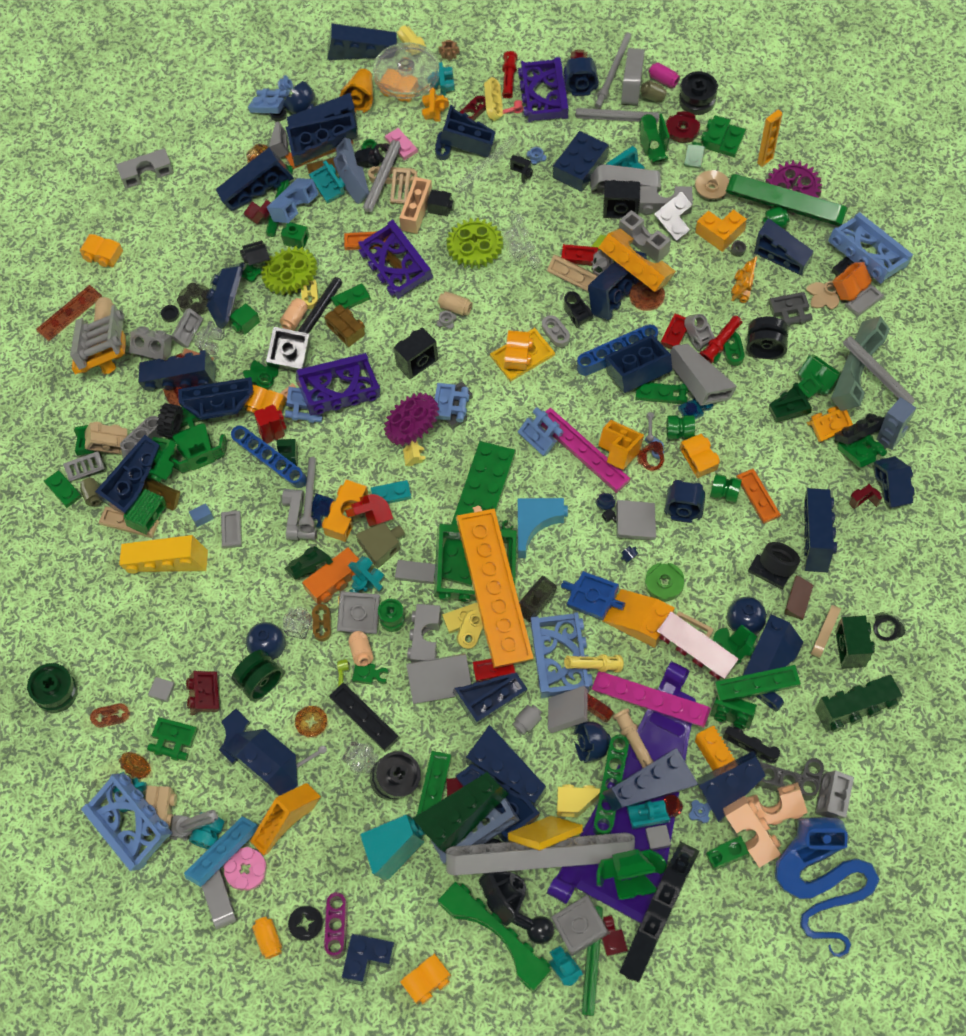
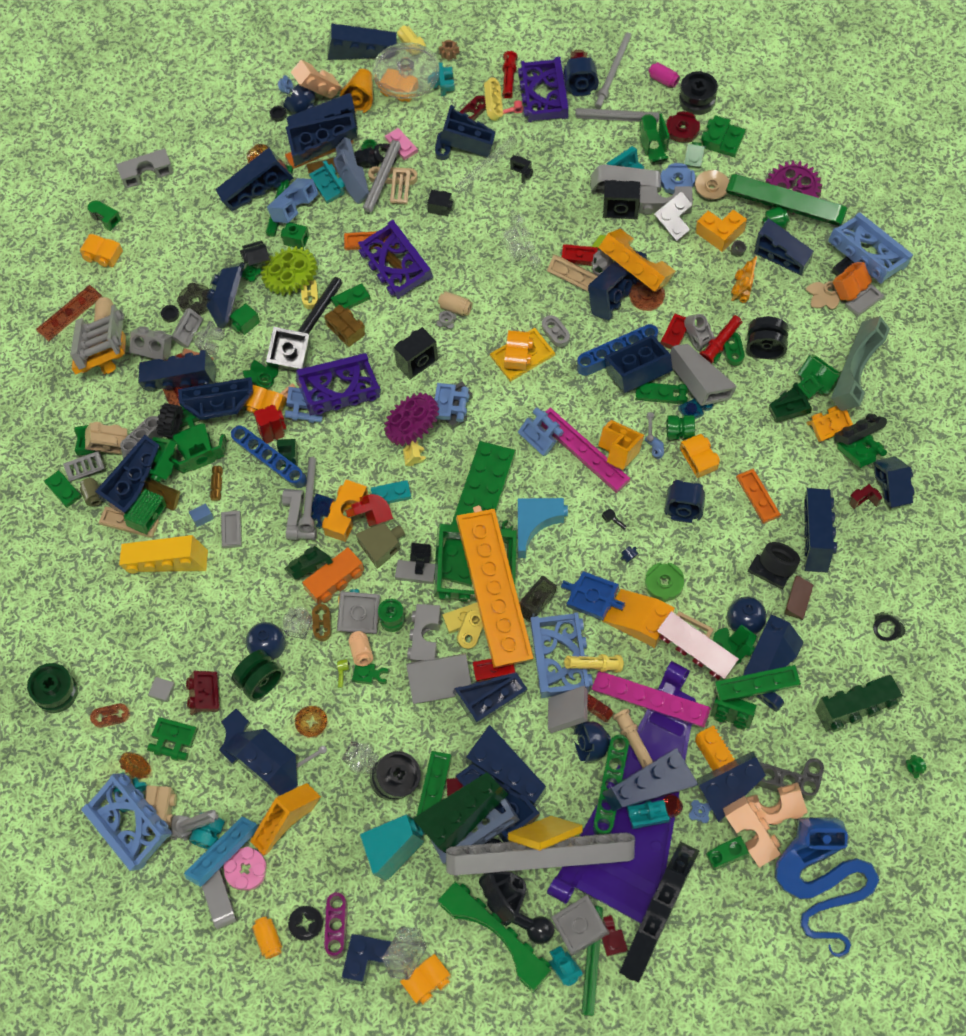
(104, 213): none -> green leg
(216, 483): none -> pearl gold axle
(256, 213): dark red bracket -> none
(268, 101): medium blue plate -> none
(278, 141): light grey slope -> none
(293, 314): light nougat head -> none
(321, 83): none -> light nougat arch
(363, 578): teal hips -> none
(364, 717): black plate -> none
(404, 953): none -> clear brick
(415, 205): light nougat brick -> none
(420, 554): none -> black plate
(435, 103): light orange hips -> none
(479, 239): lime gear -> none
(527, 719): light grey brick -> none
(532, 155): medium blue plate -> none
(575, 801): light yellow slope -> none
(579, 311): black piece -> none
(580, 160): dark blue brick -> none
(605, 501): dark blue plate -> none
(629, 865): green piece -> none
(632, 76): light grey beam -> none
(635, 520): light grey tile -> none
(642, 456): clear red piece -> none
(653, 91): olive brick -> none
(654, 245): light grey arch -> none
(658, 837): light grey tile -> none
(674, 170): none -> medium blue plate
(725, 488): green wheel -> none
(749, 744): black plate -> none
(769, 138): light orange tile -> none
(791, 304): dark grey plate -> none
(826, 631): tan beam -> none
(834, 794): light grey brick -> none
(854, 642): dark green brick -> none
(877, 369): light grey axle -> none
(895, 423): sand blue arch -> none
(916, 765): none -> green plate

